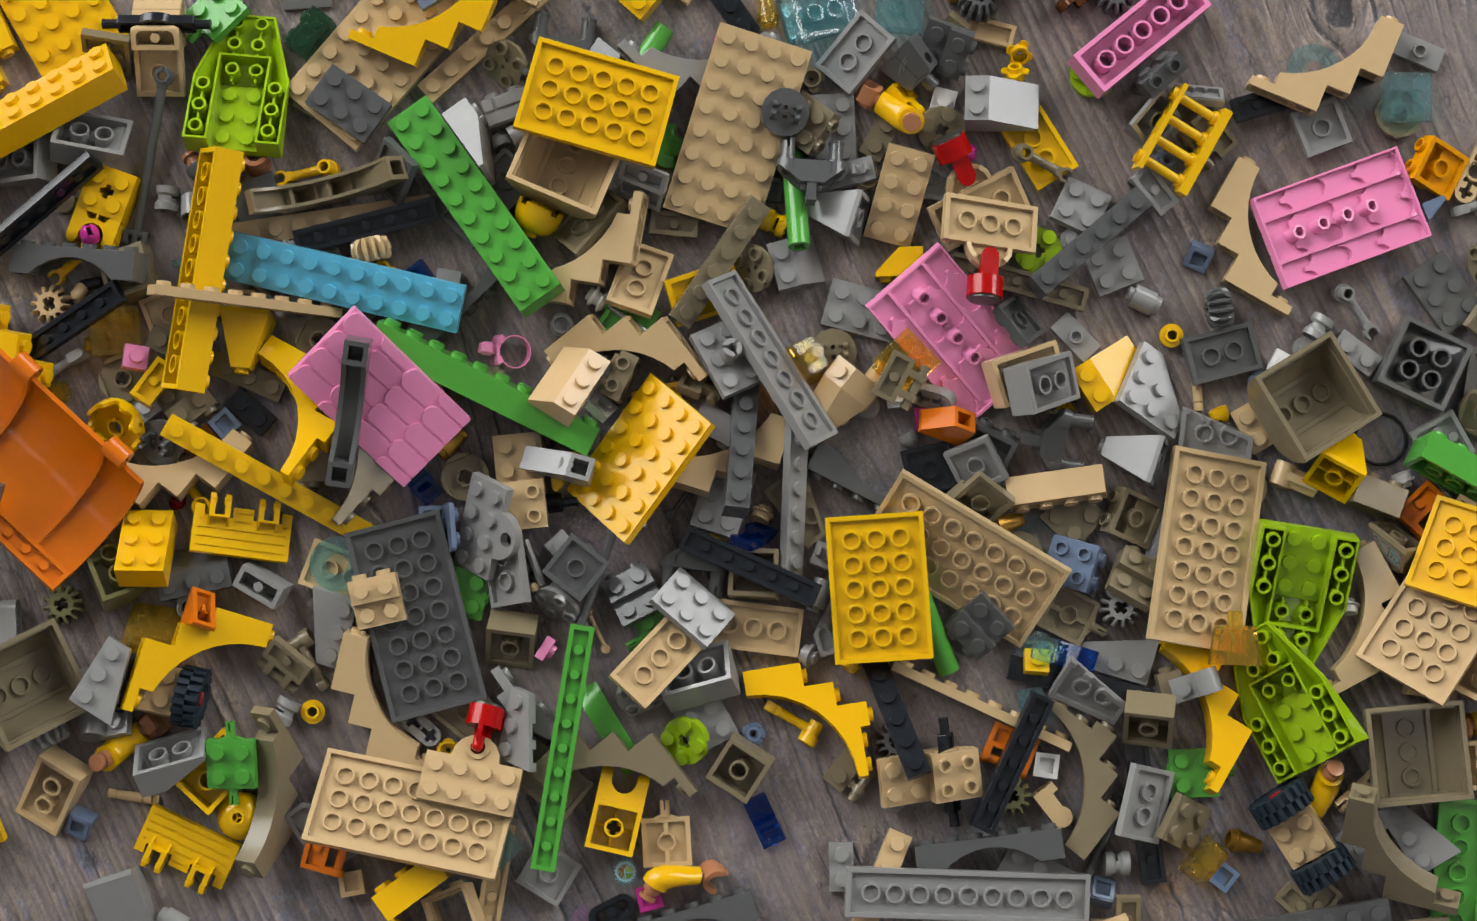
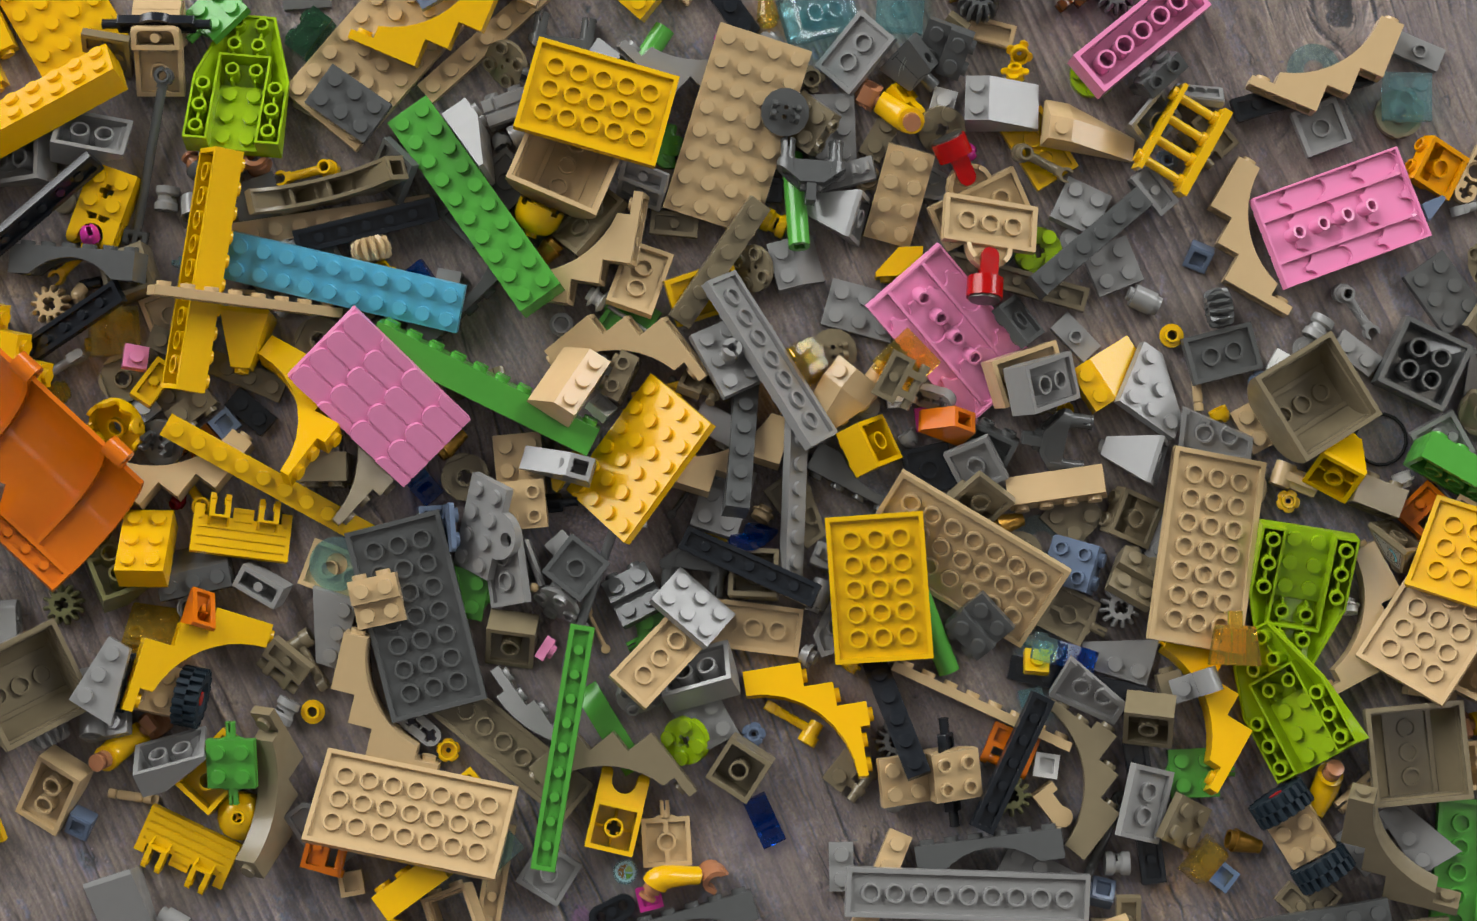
(349, 411): dark grey arch -> none
(473, 772): tan plate -> none
(493, 350): bright pink piece -> none
(516, 738): light grey wing -> none
(549, 249): none -> pearl gold cone
(869, 445): none -> yellow brick
(1078, 132): none -> tan wedge
(1281, 501): none -> yellow plate

